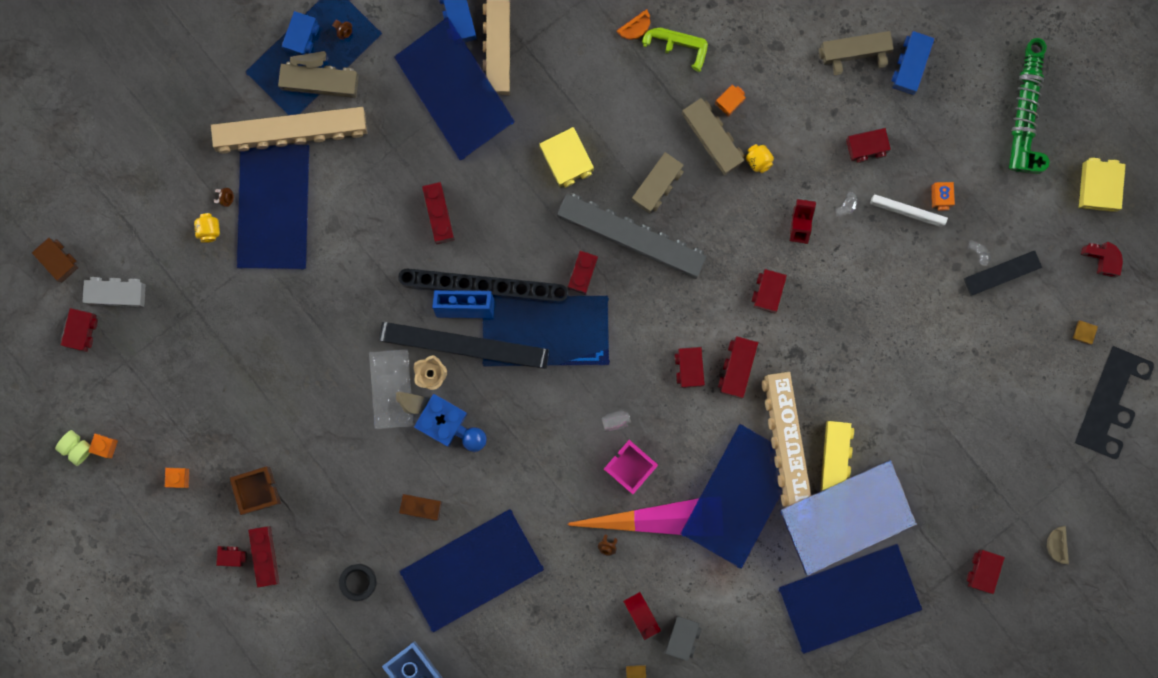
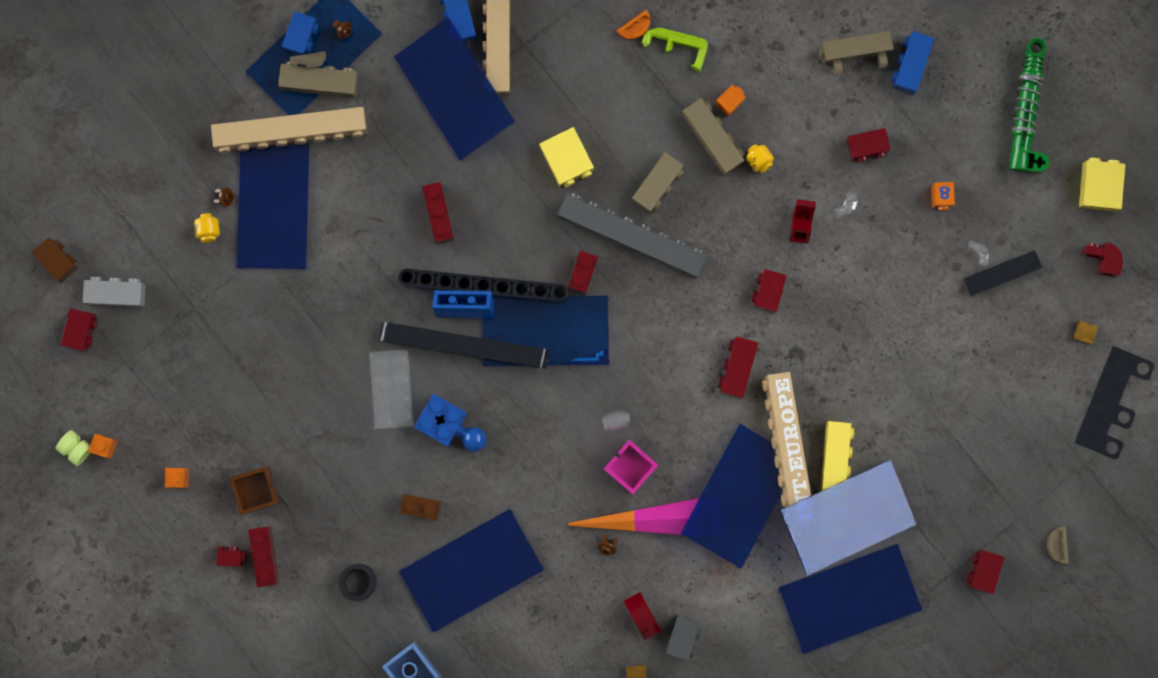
(412, 403): dark tan tile -> none
(423, 366): tan piece -> none
(690, 367): dark red brick -> none
(909, 211): white tile -> none

